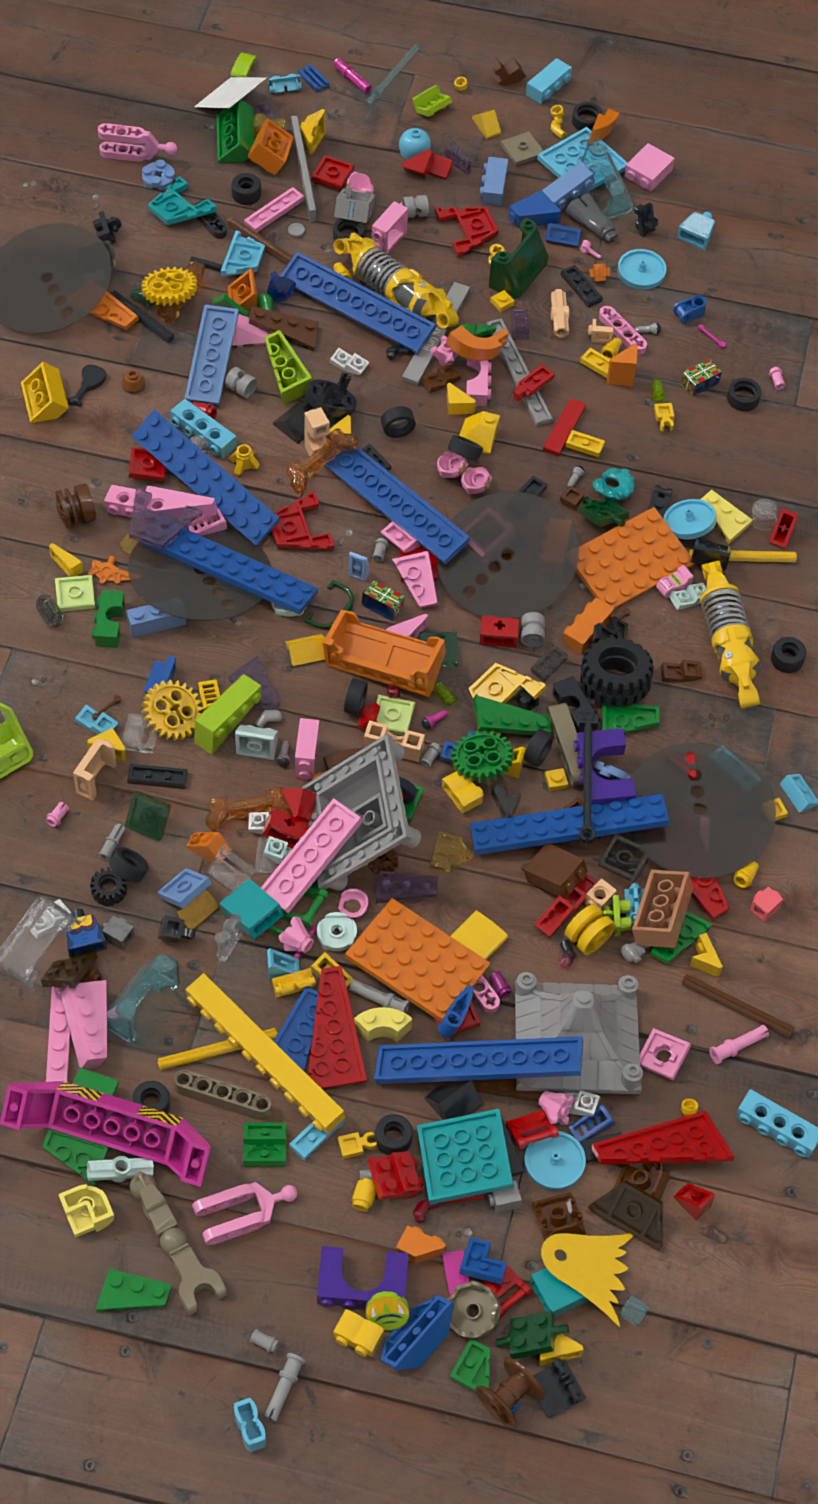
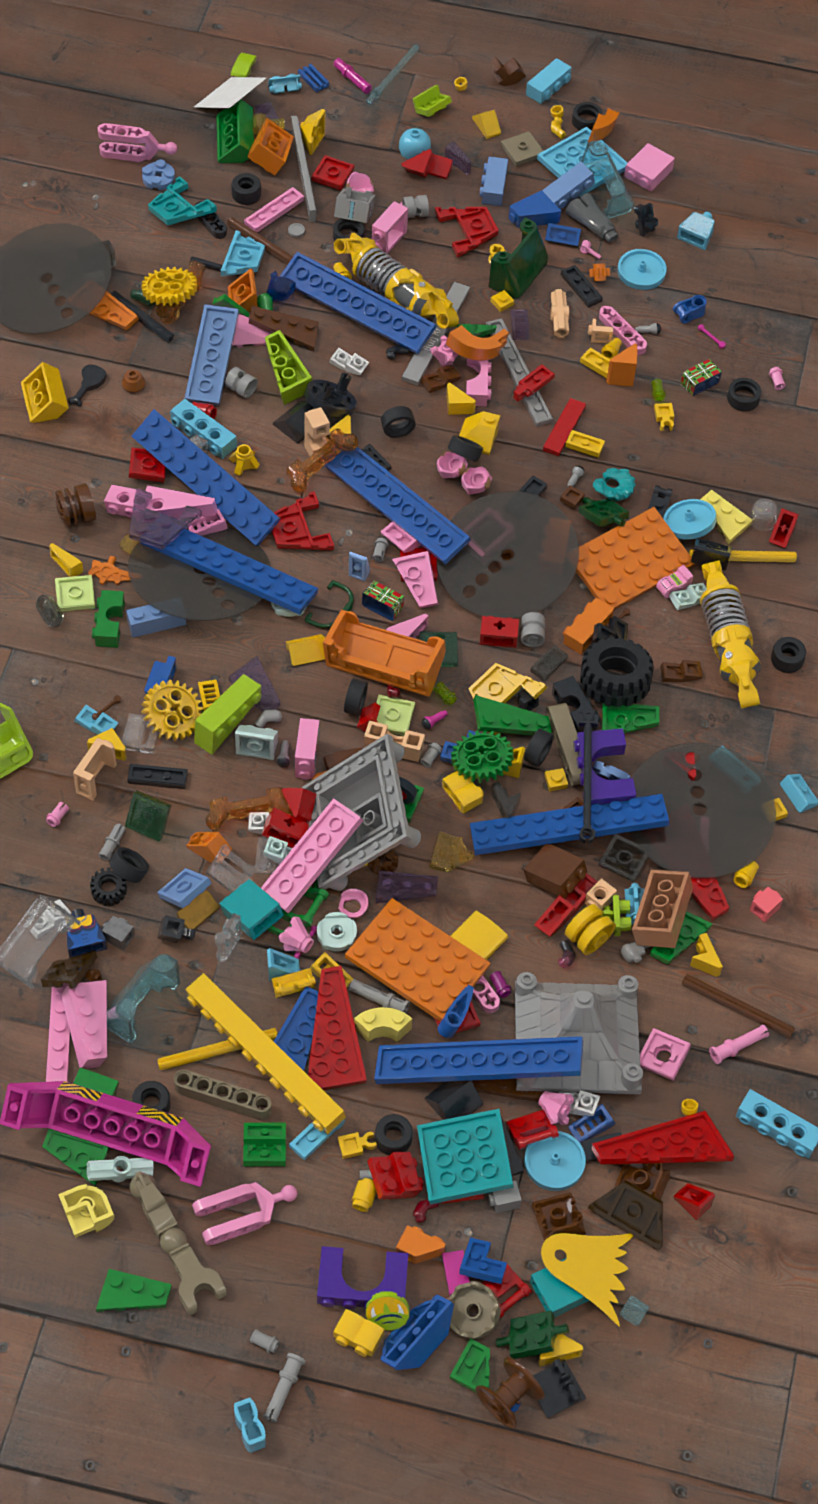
(108, 226): black hips -> none

